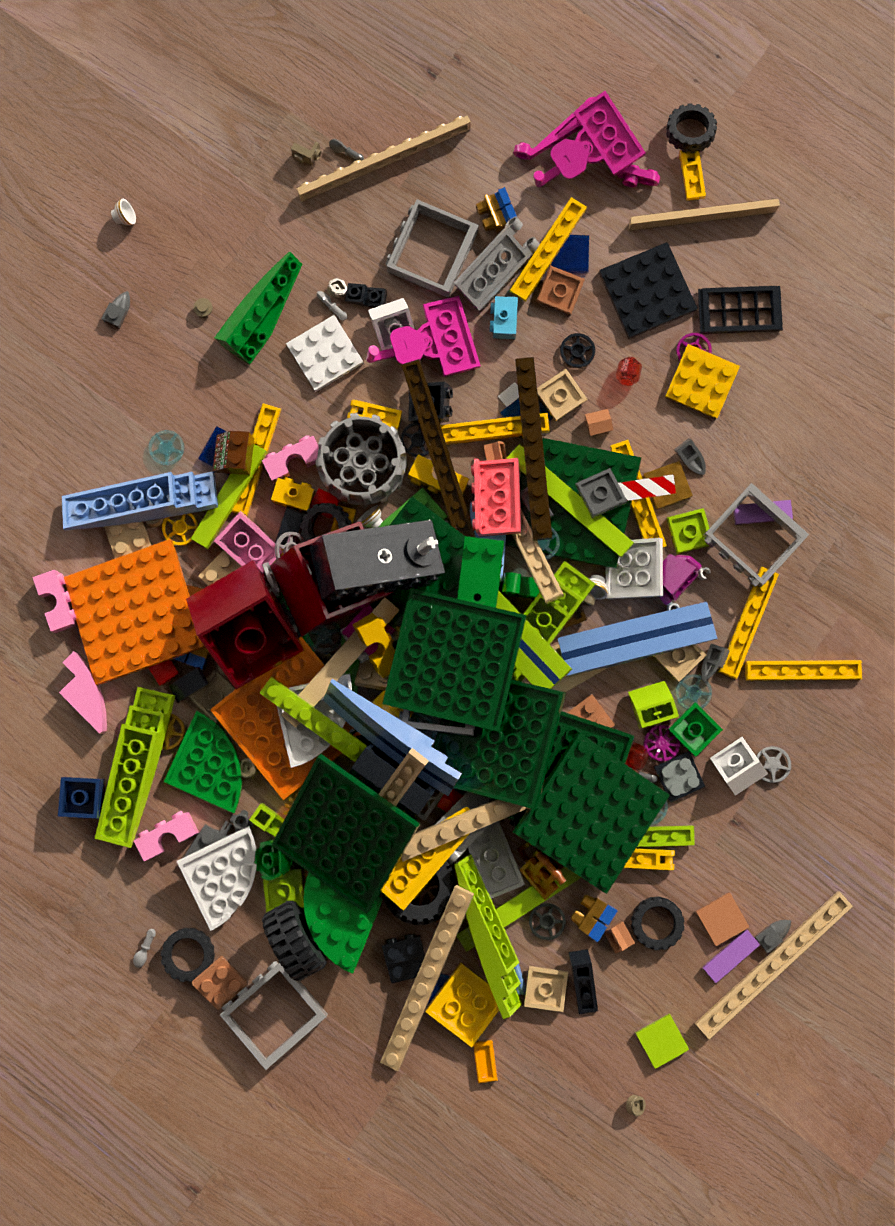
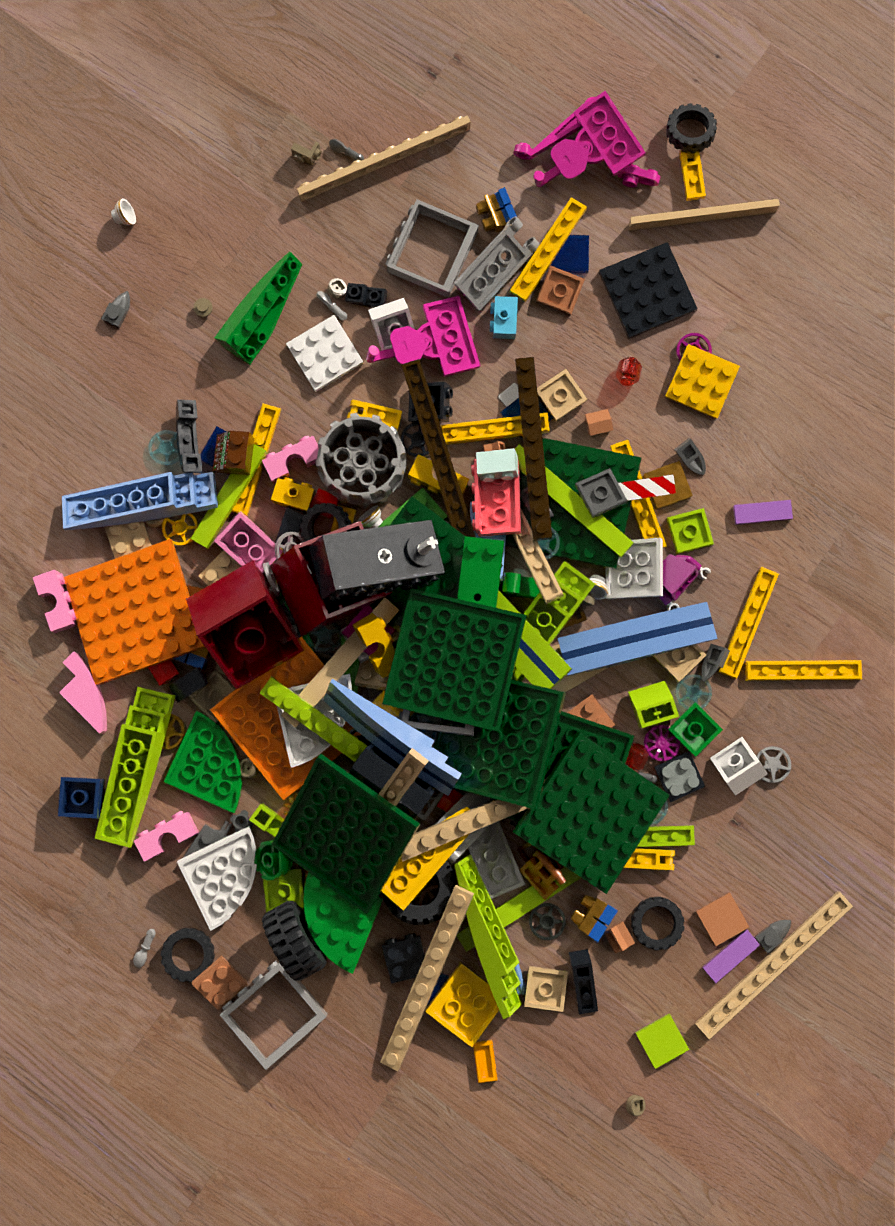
(187, 436): none -> black slope
(497, 465): none -> light aqua brick
(577, 350): black wheel -> none
(775, 303): black piece -> none
(776, 514): light grey window -> none

